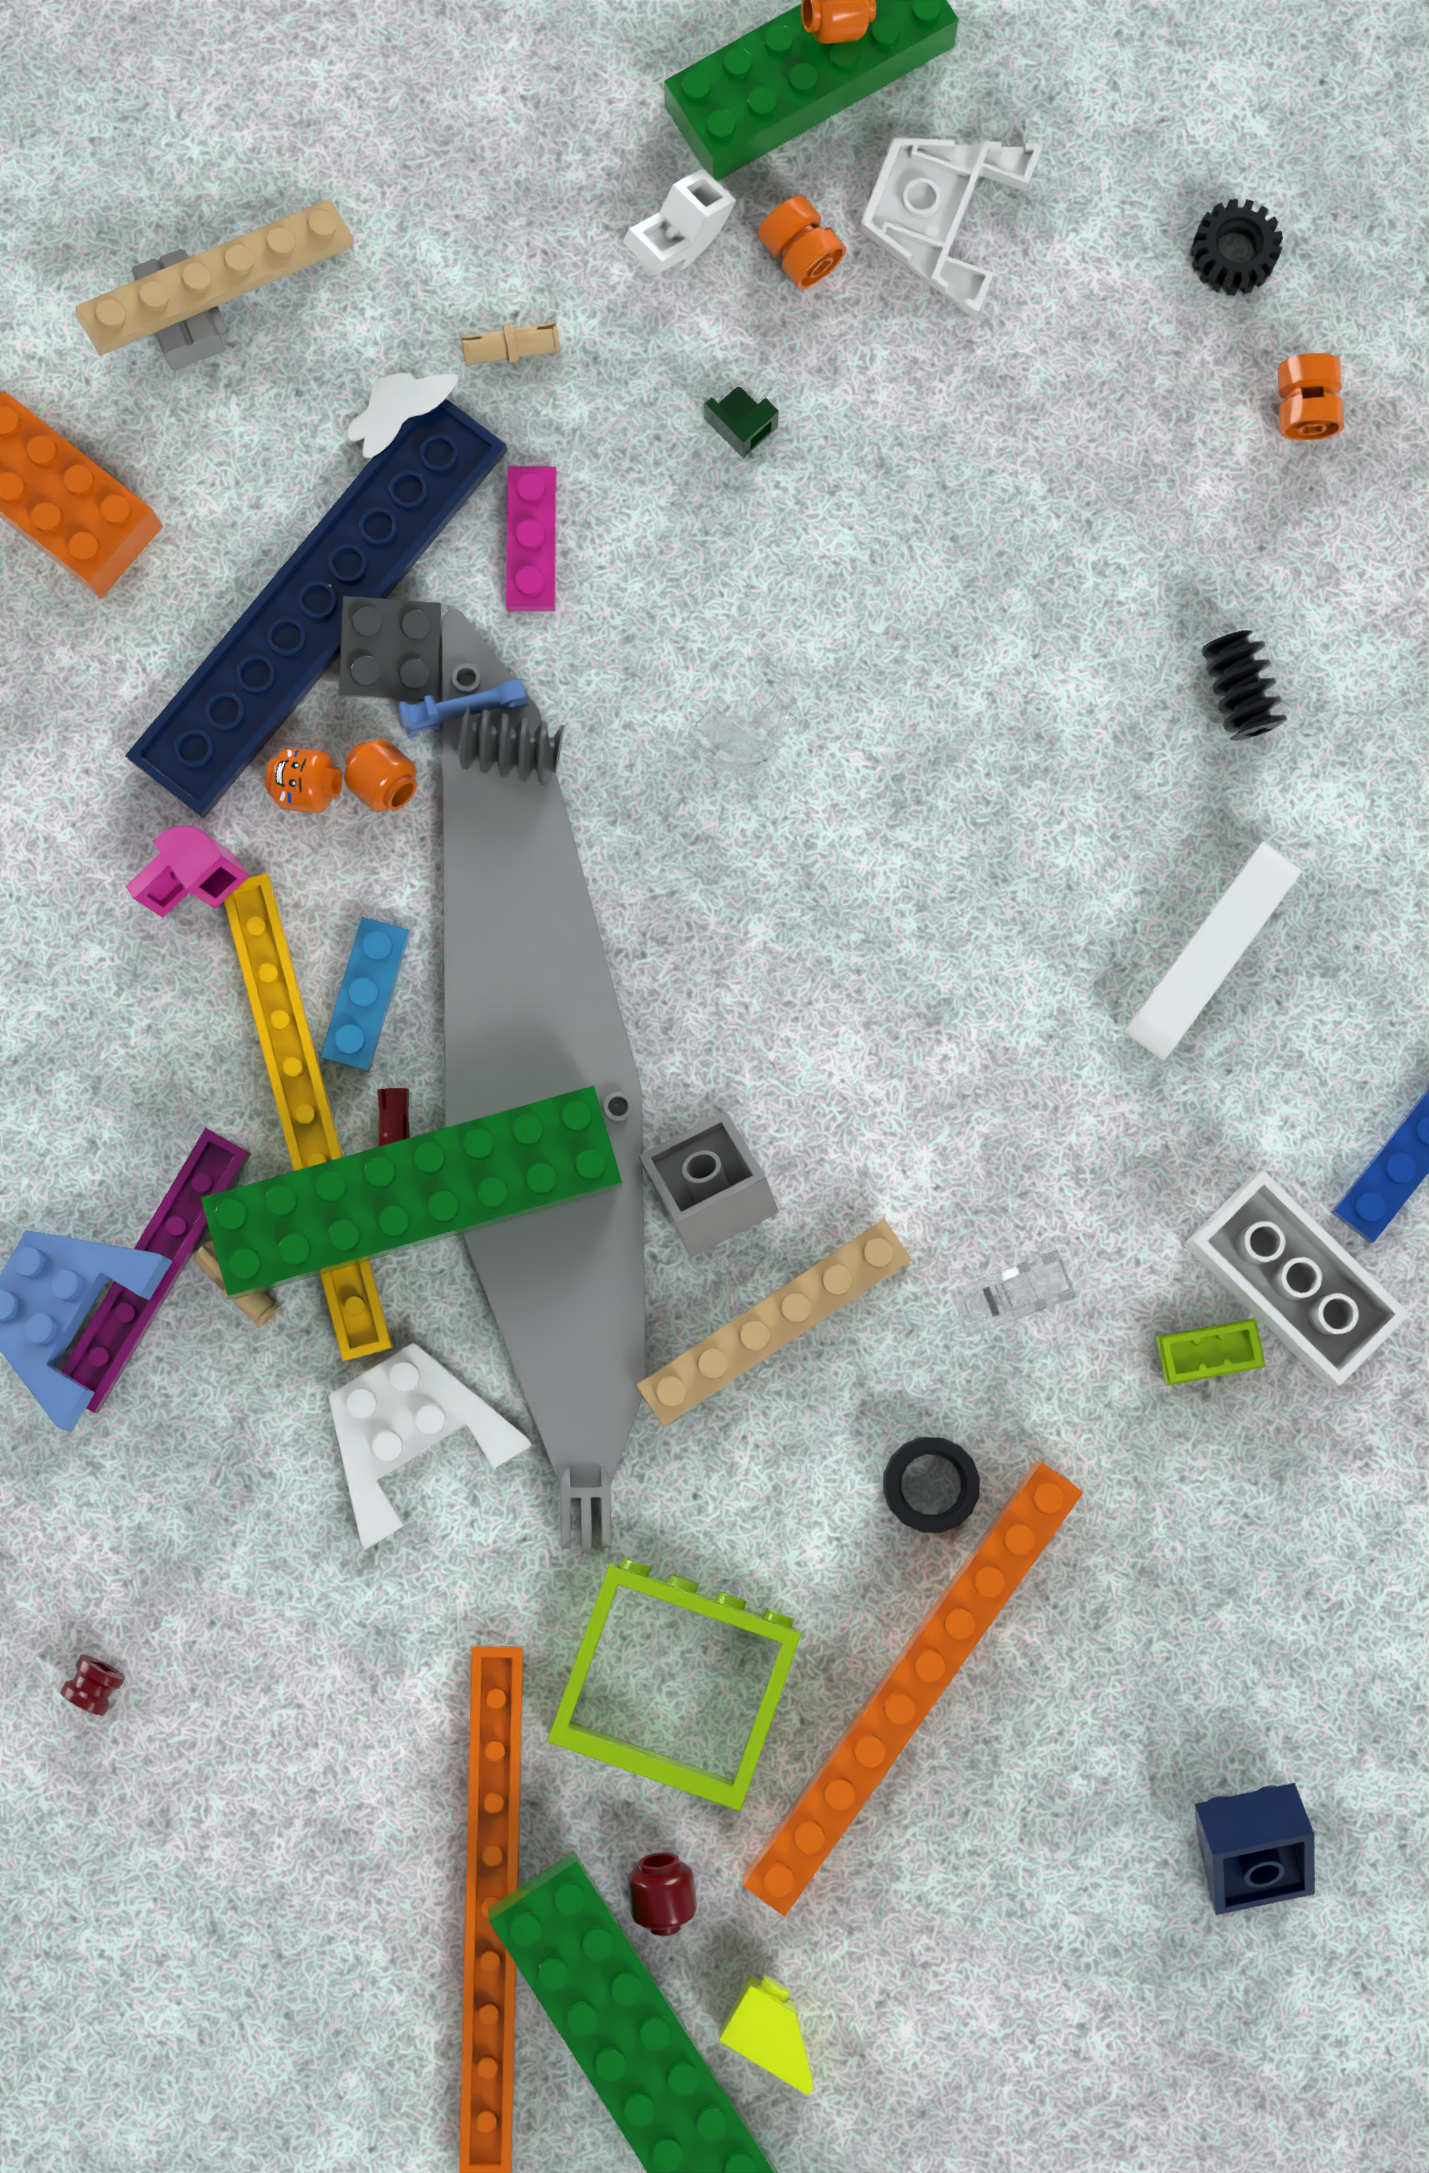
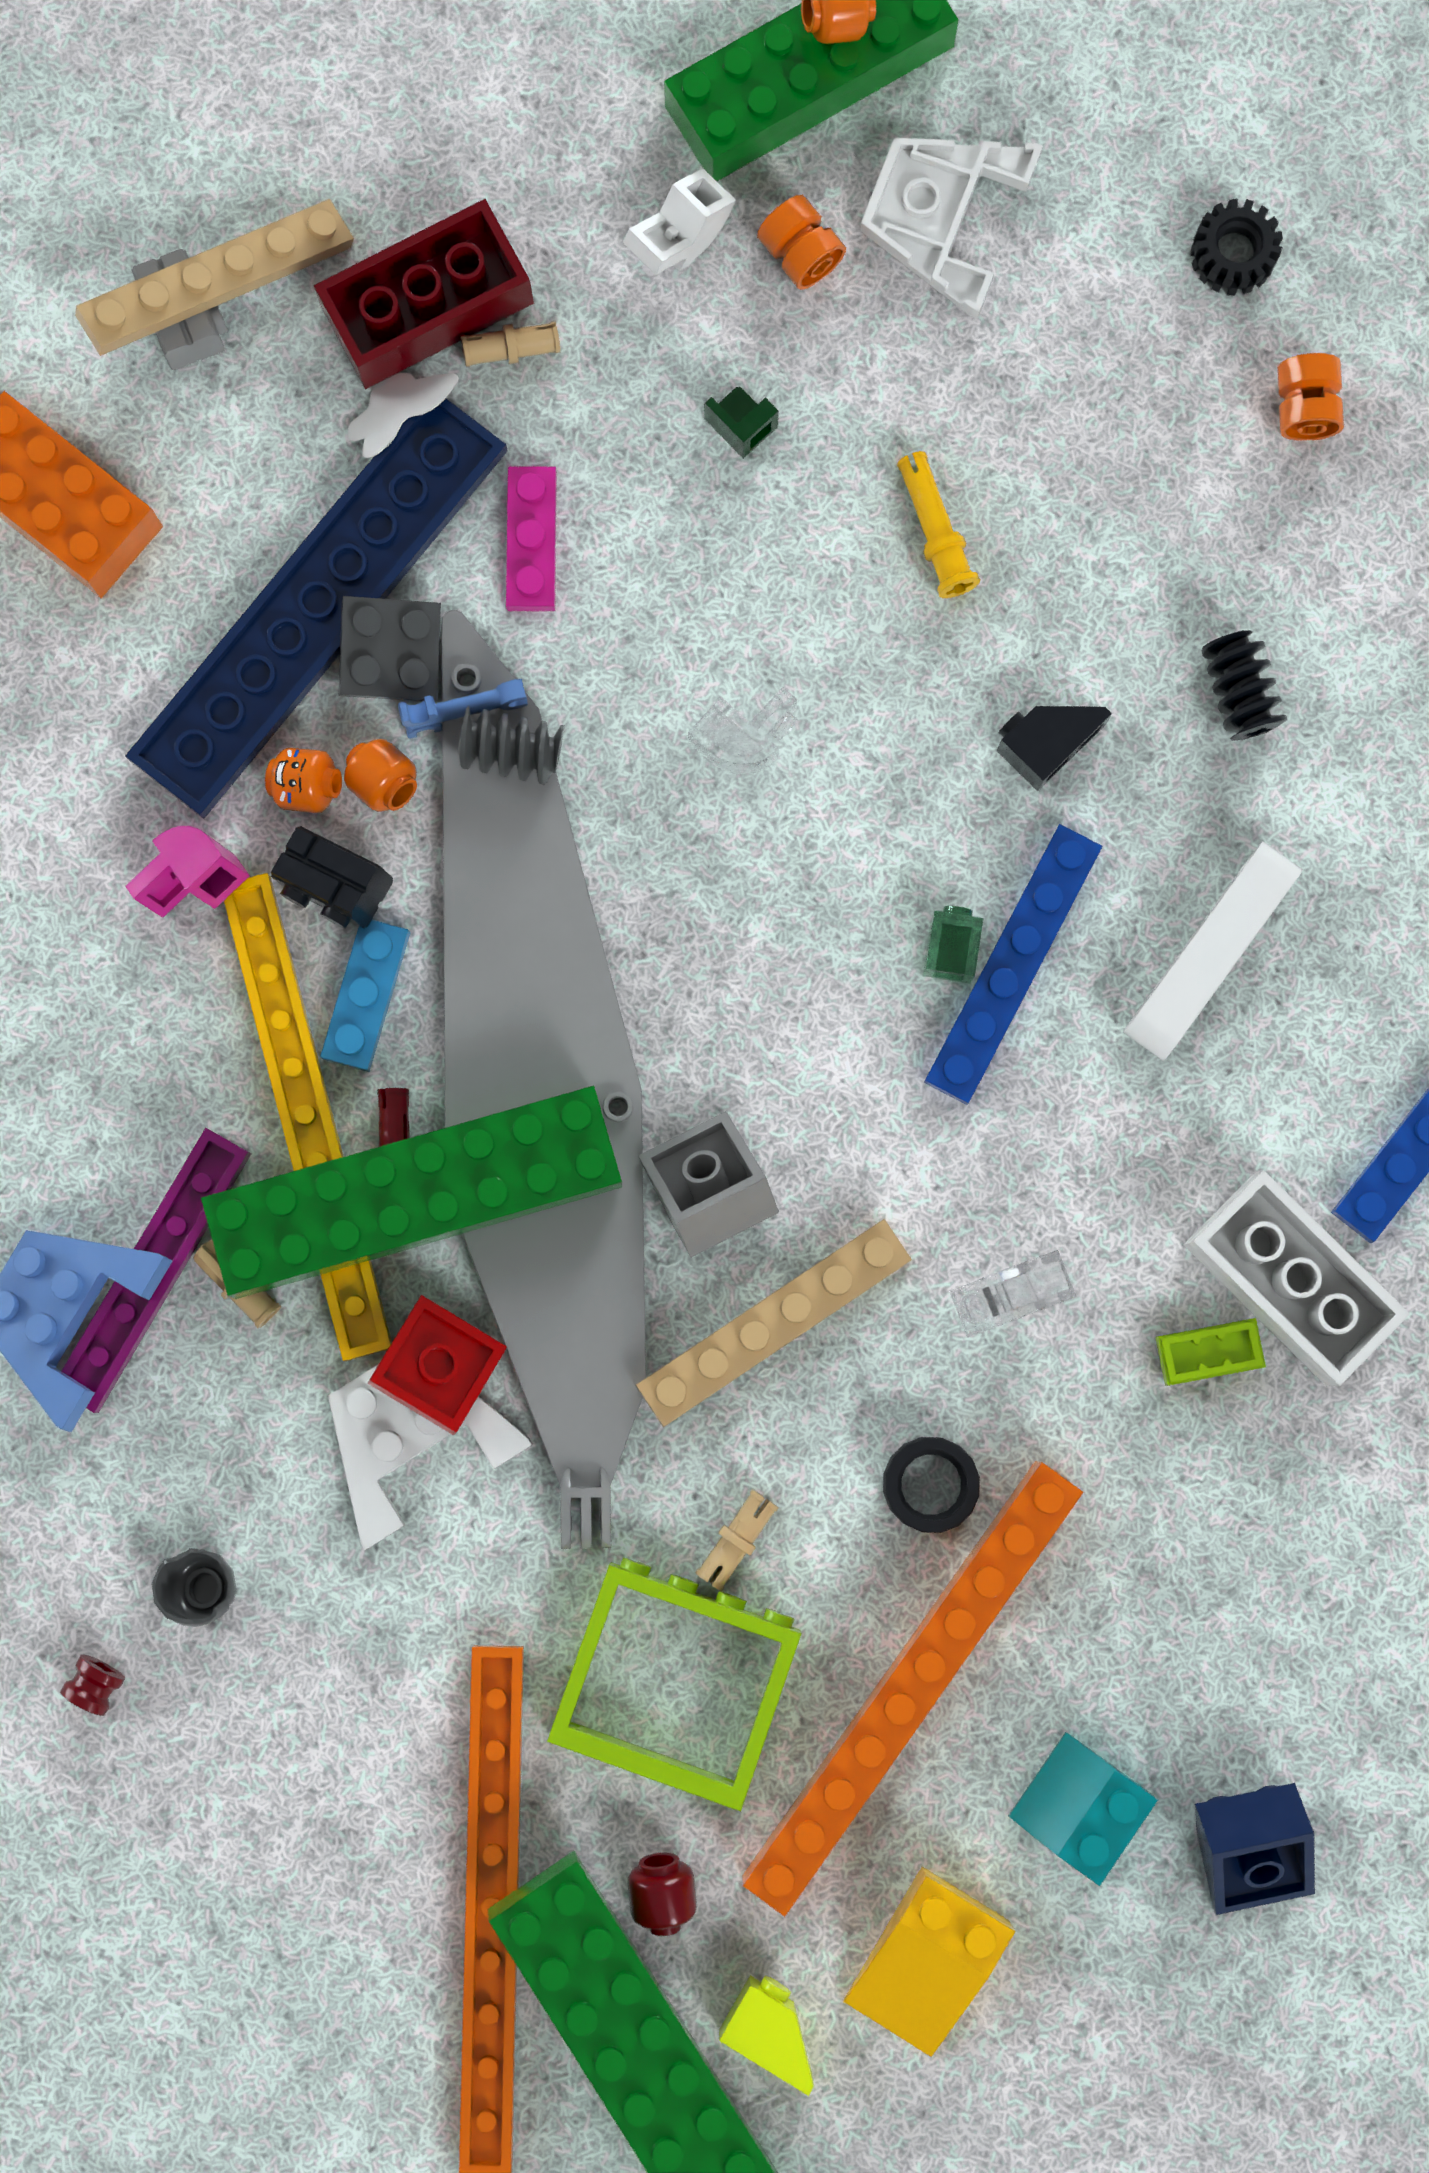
(194, 1587): none -> dark grey hair
(332, 878): none -> black brick
(425, 293): none -> dark red brick
(437, 1365): none -> red plate
(736, 1540): none -> tan pin
(929, 1962): none -> yellow slope
(943, 544): none -> yellow pin
(953, 945): none -> clear green brick
(1013, 964): none -> blue plate
(1048, 739): none -> black slope
(1083, 1808): none -> teal slope

